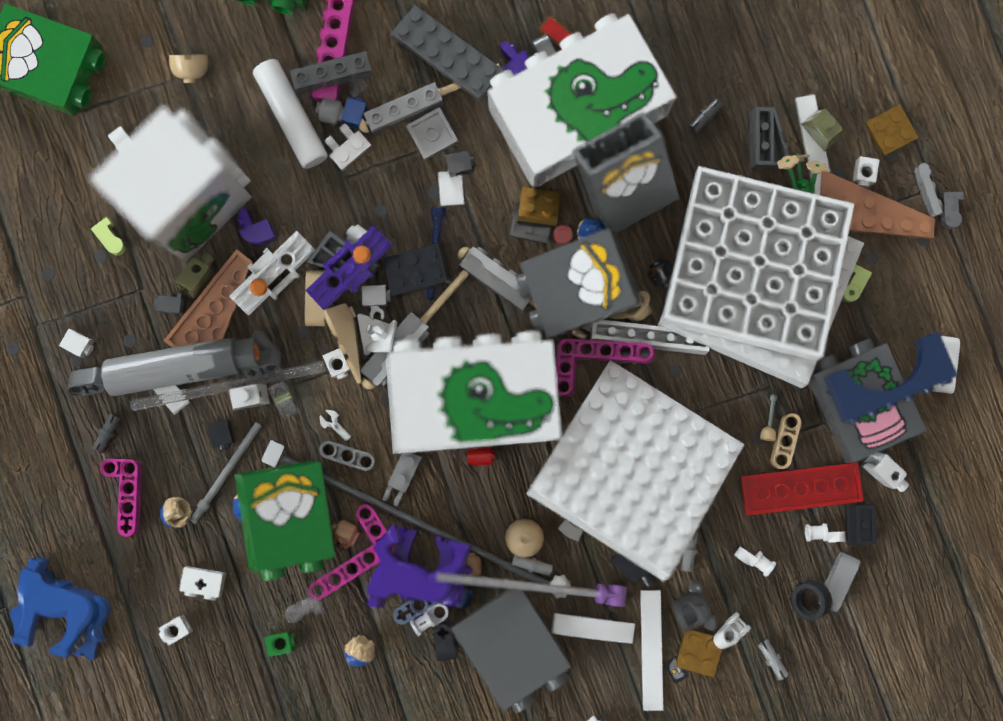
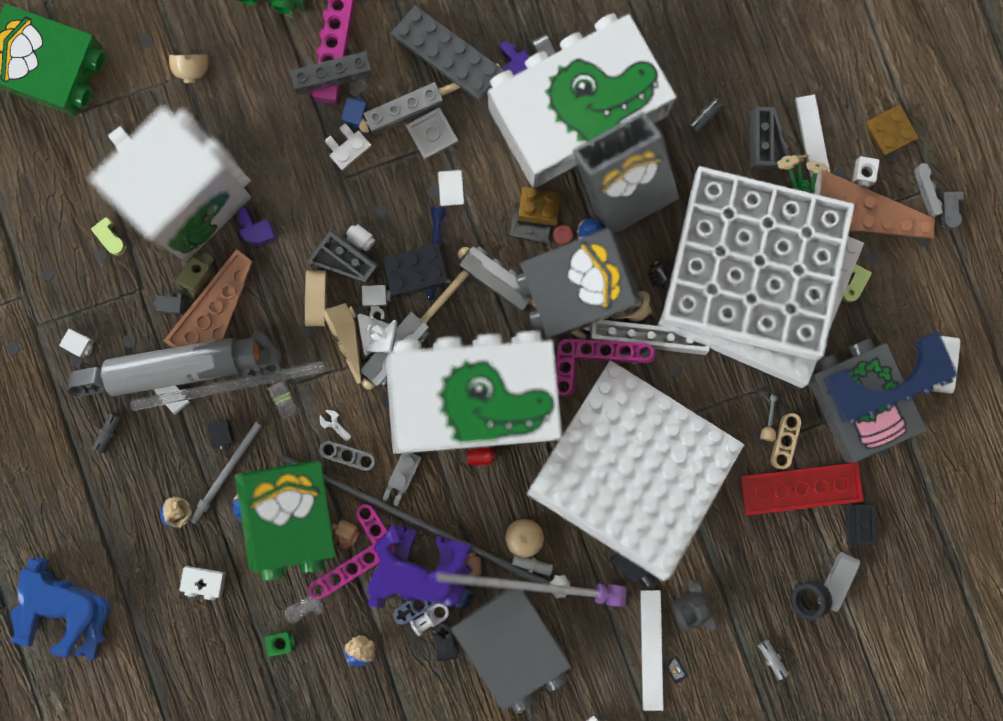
(124, 496): dark pink beam -> none
(183, 627): white brick -> none
(249, 396): white torso -> none
(267, 269): white piece -> none
(272, 453): white sticker -> none
(290, 113): white cylinder -> none
(329, 111): light grey head -> none
(330, 358): white brick -> none
(353, 272): dark purple piece -> none
(460, 163): black brick -> none
(554, 30): red tile -> none
(570, 530): light grey piece -> none
(593, 628): white slope -> none
(689, 554): light grey pin -> none
(698, 653): pearl gold plate -> none
(733, 629): white piece -> none
(758, 561): white connector -> none
(821, 532): white connector -> none
(823, 128): olive torso -> none
(886, 471): white torso -> none

